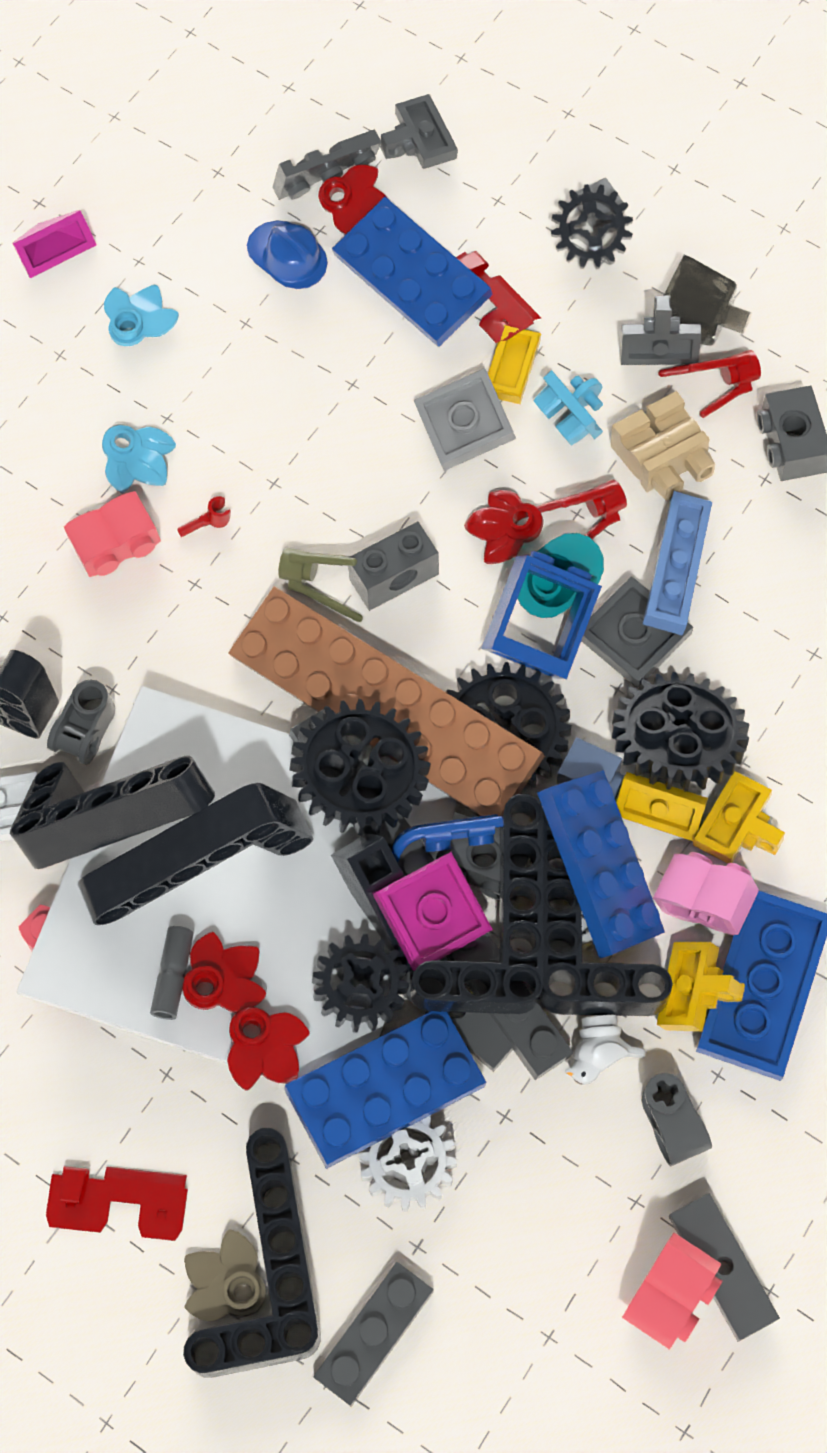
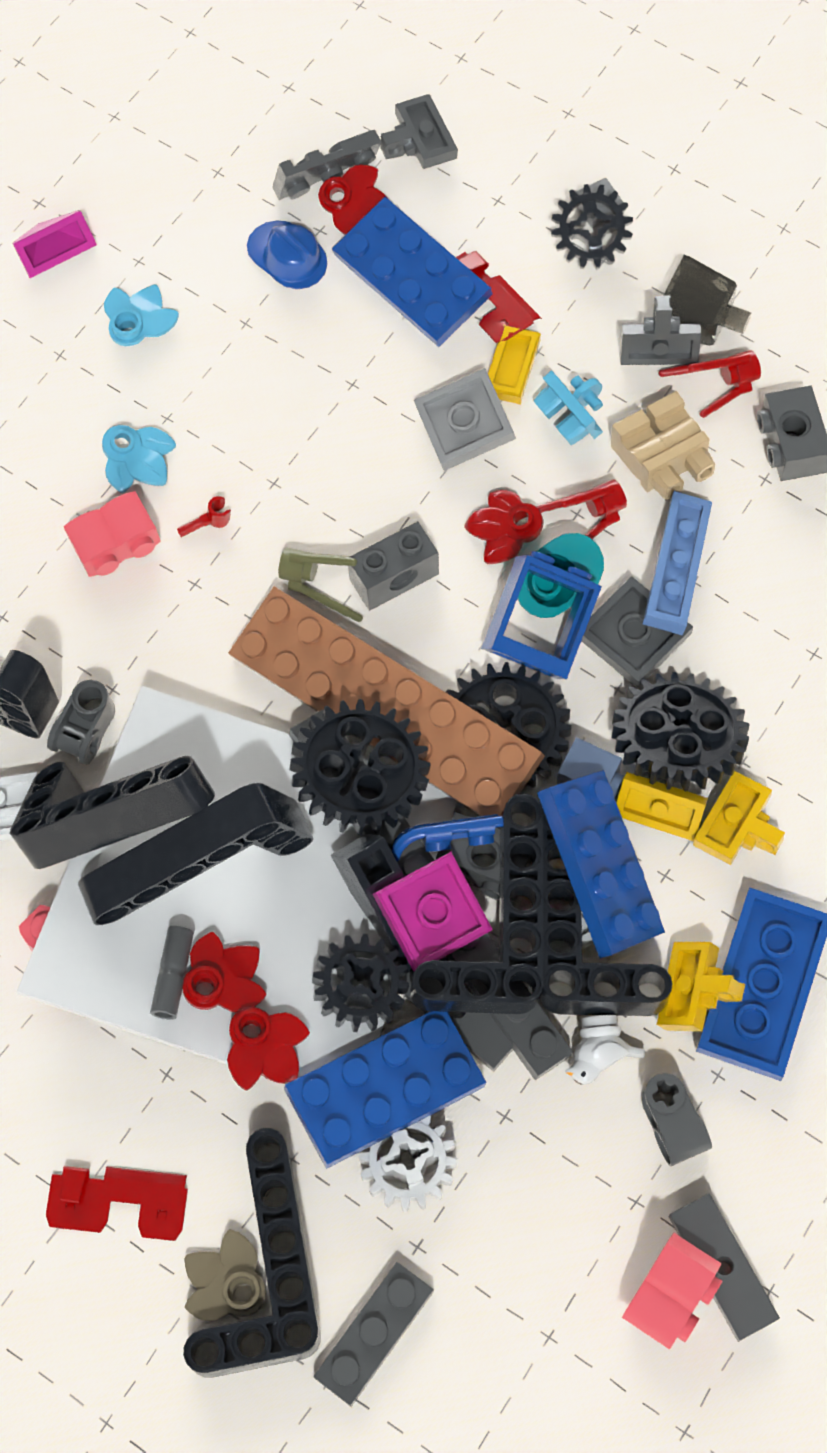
(706, 892): bright pink brick -> none

